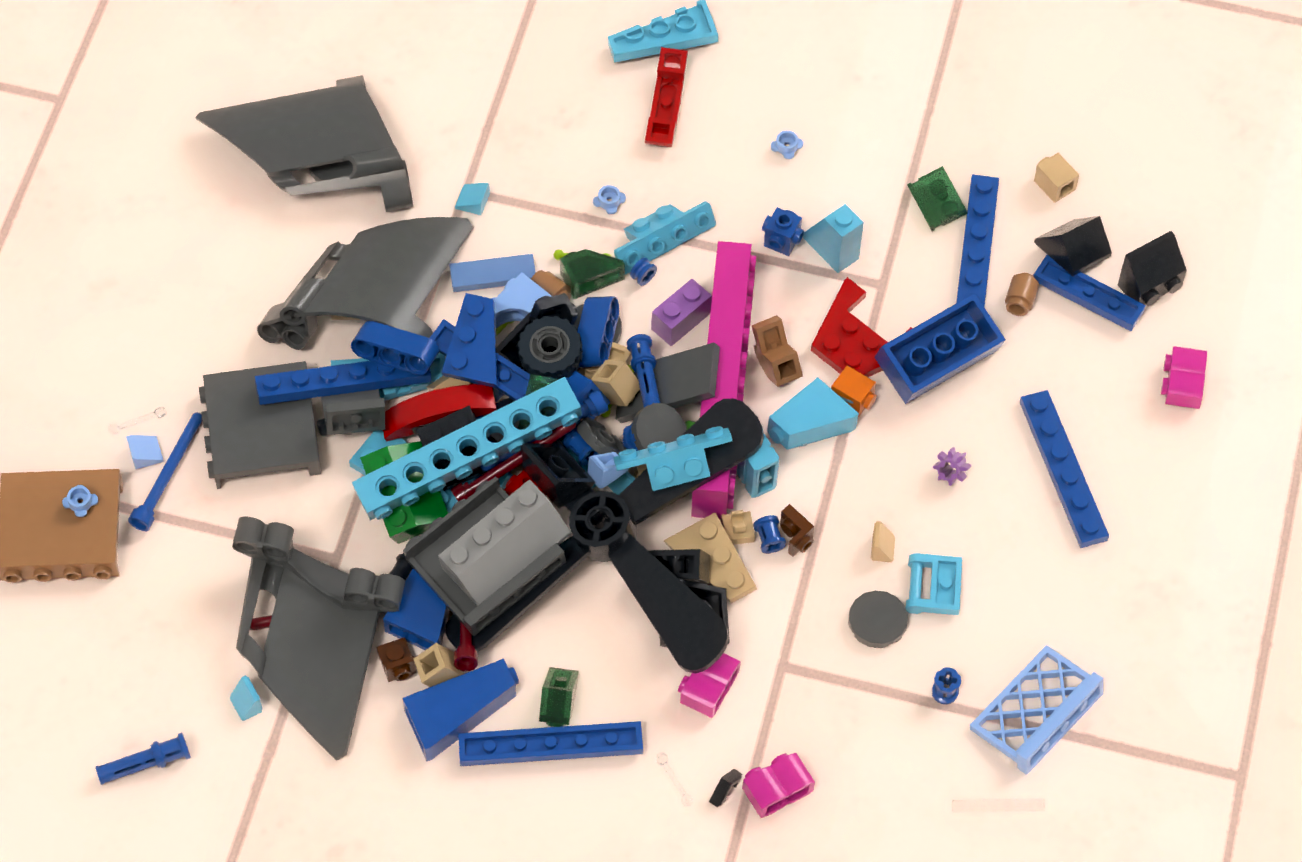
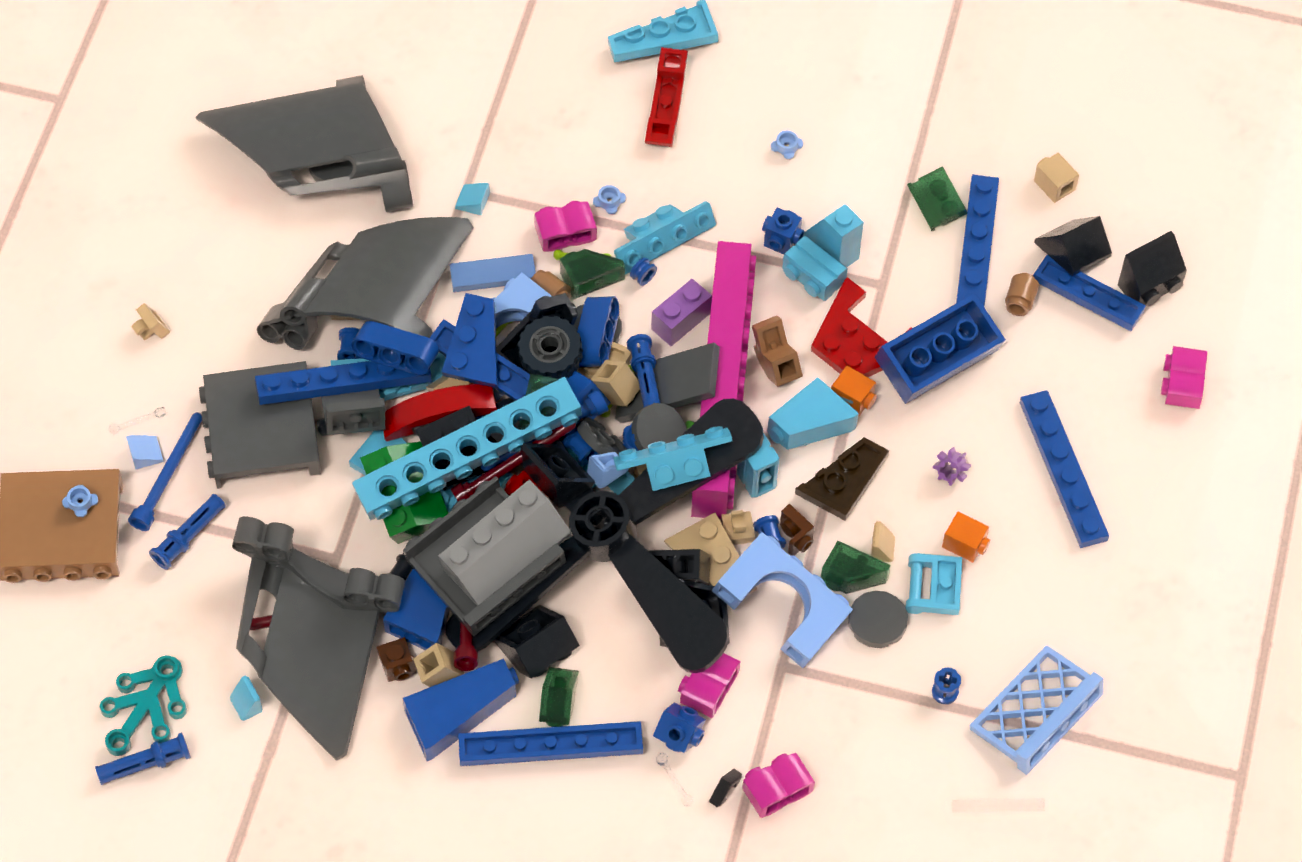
(144, 701): none -> teal plant
(149, 323): none -> tan tile
(178, 540): none -> blue pin
(346, 336): none -> blue bush
(537, 641): none -> black slope
(565, 226): none -> dark pink brick
(680, 728): none -> blue brick
(767, 562): none -> light blue arch
(814, 269): none -> medium azure brick
(846, 479): none -> dark brown wing
(853, 570): none -> clear green slope
(966, 537): none -> orange brick

